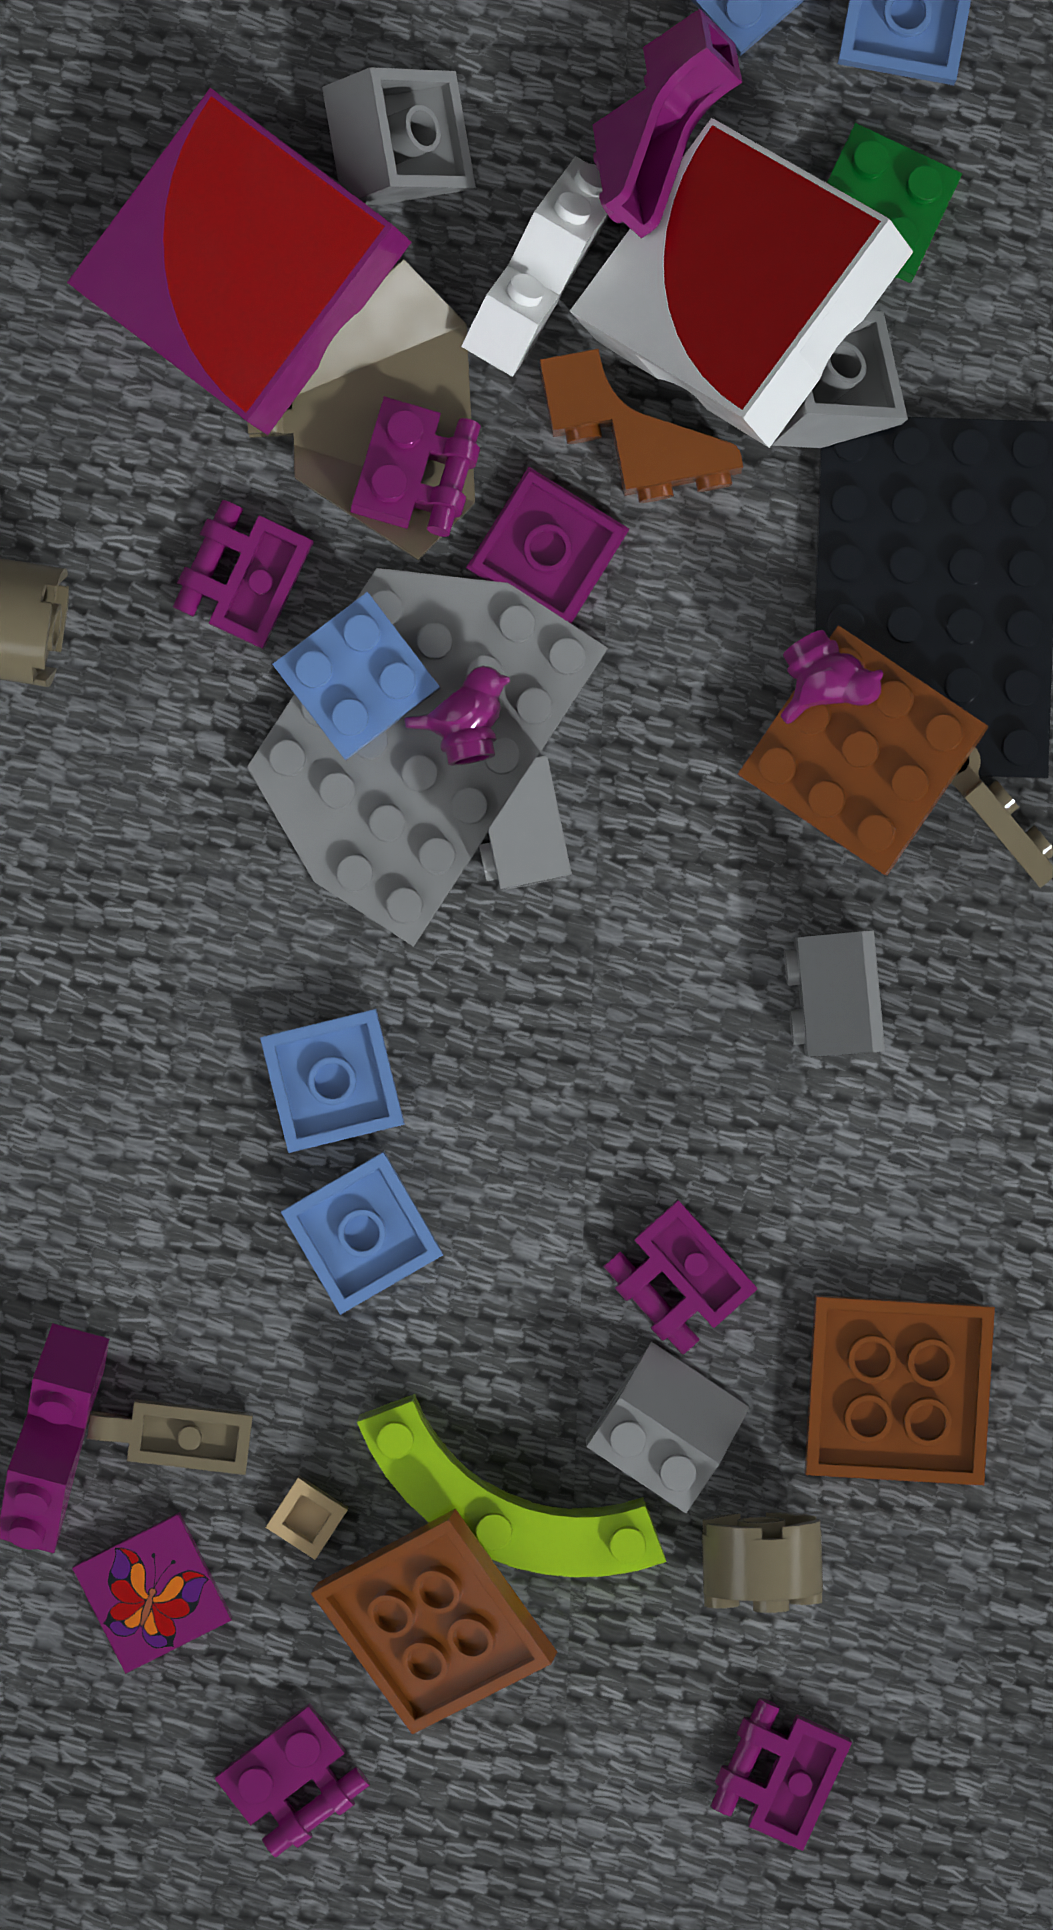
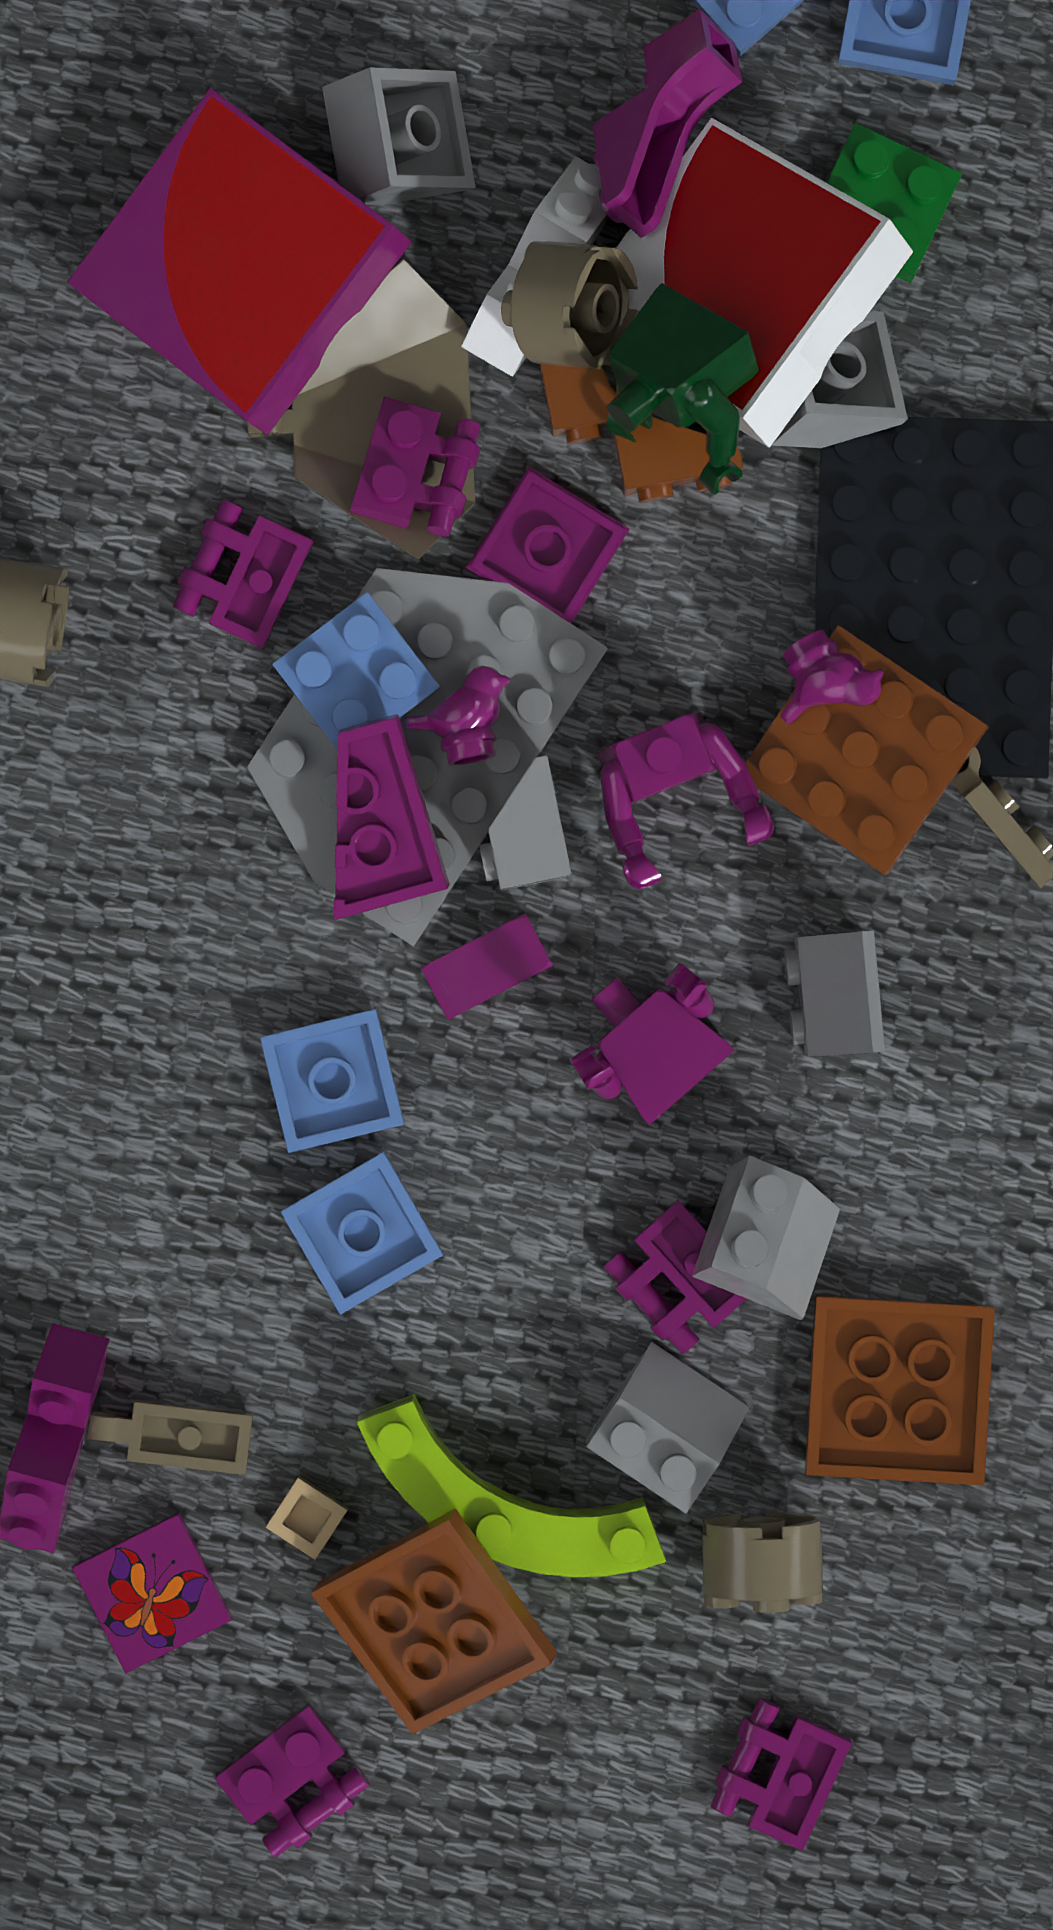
(383, 825): none -> magenta wing
(486, 966): none -> magenta slope
(570, 303): none -> dark tan brick
(655, 1045): none -> magenta torso
(662, 761): none -> magenta torso
(682, 368): none -> dark green torso
(767, 1237): none -> light grey slope

